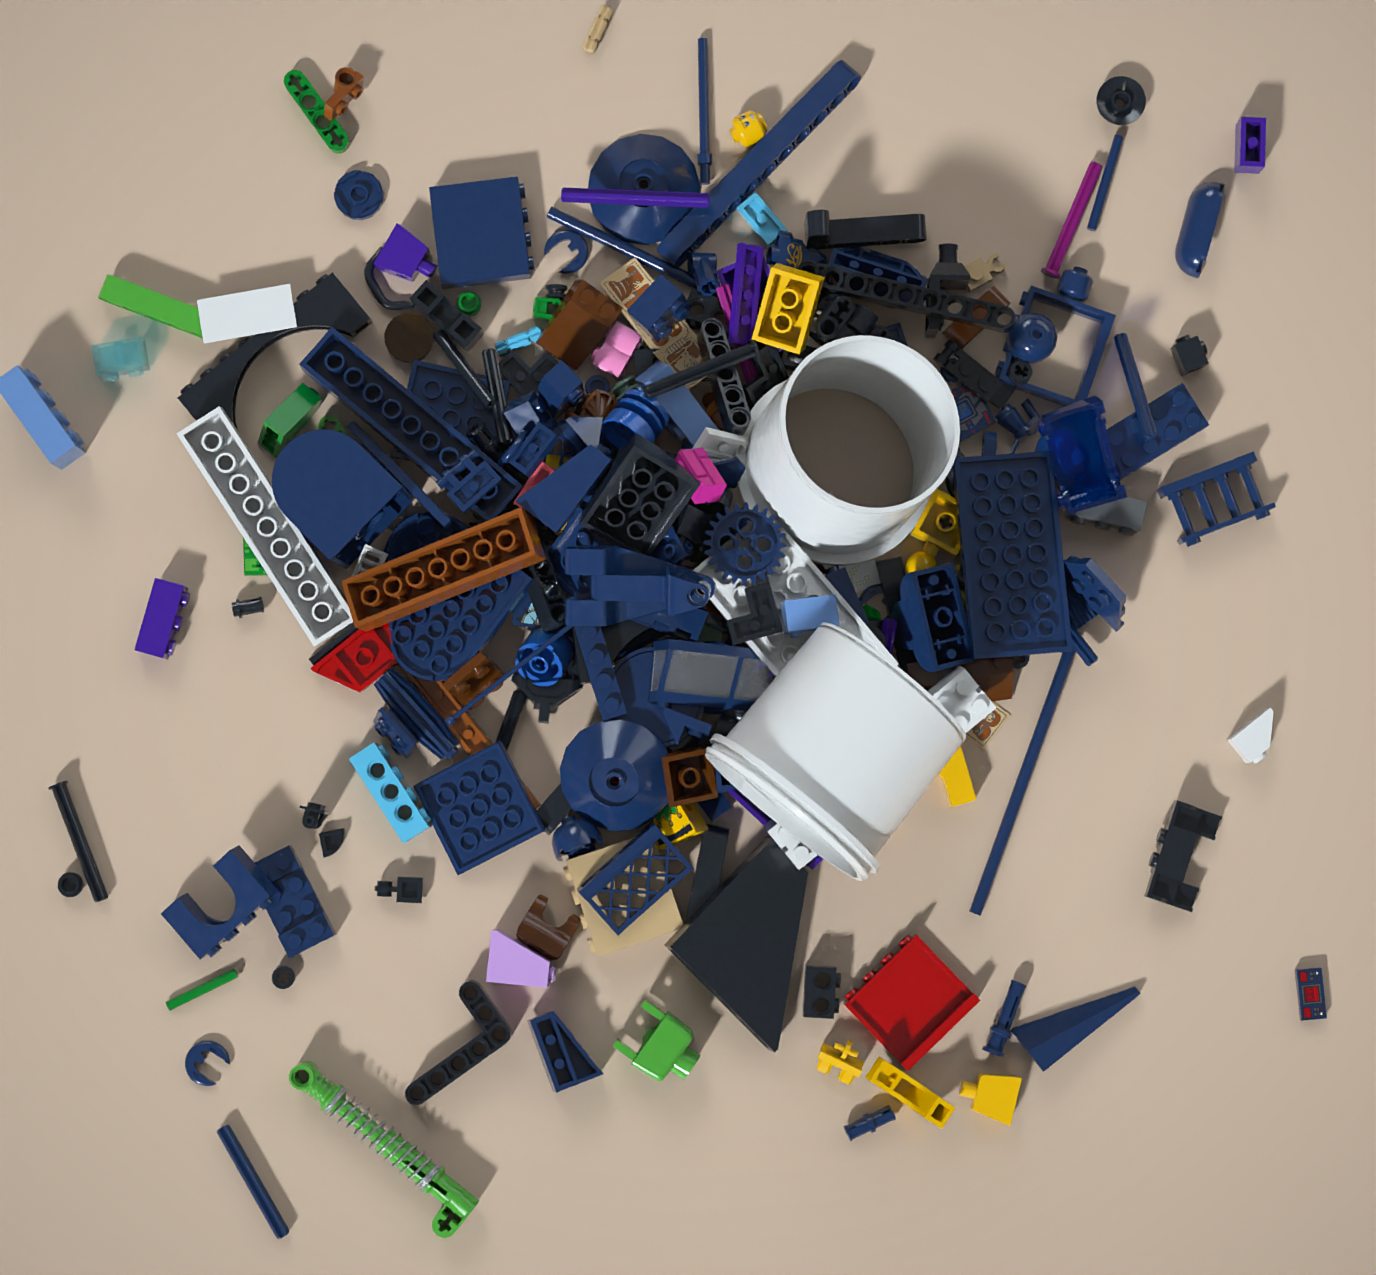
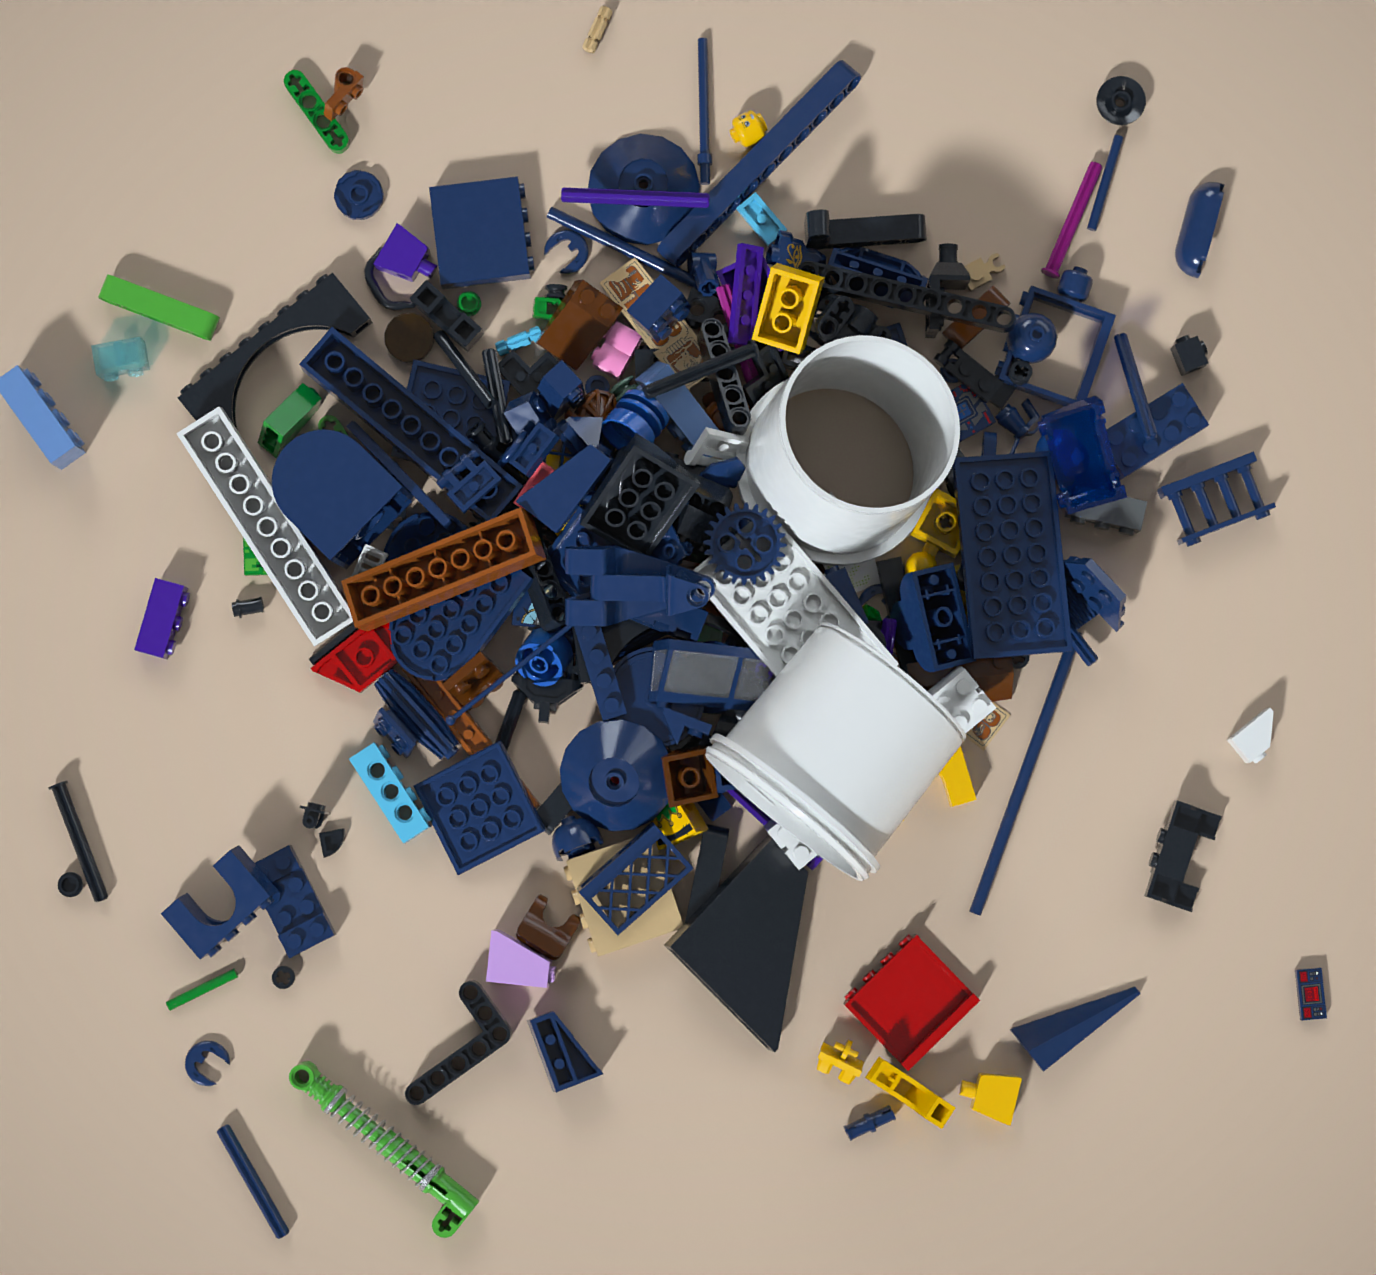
(246, 313): white sticker -> none
(408, 889): black plate -> none
(663, 1047): bright green piece -> none
(703, 469): dark pink brick -> none
(763, 617): black plate -> none
(808, 614): medium blue container -> none
(813, 992): black brick -> none
(1001, 1029): dark blue pin -> none
(1250, 145): dark purple brick -> none

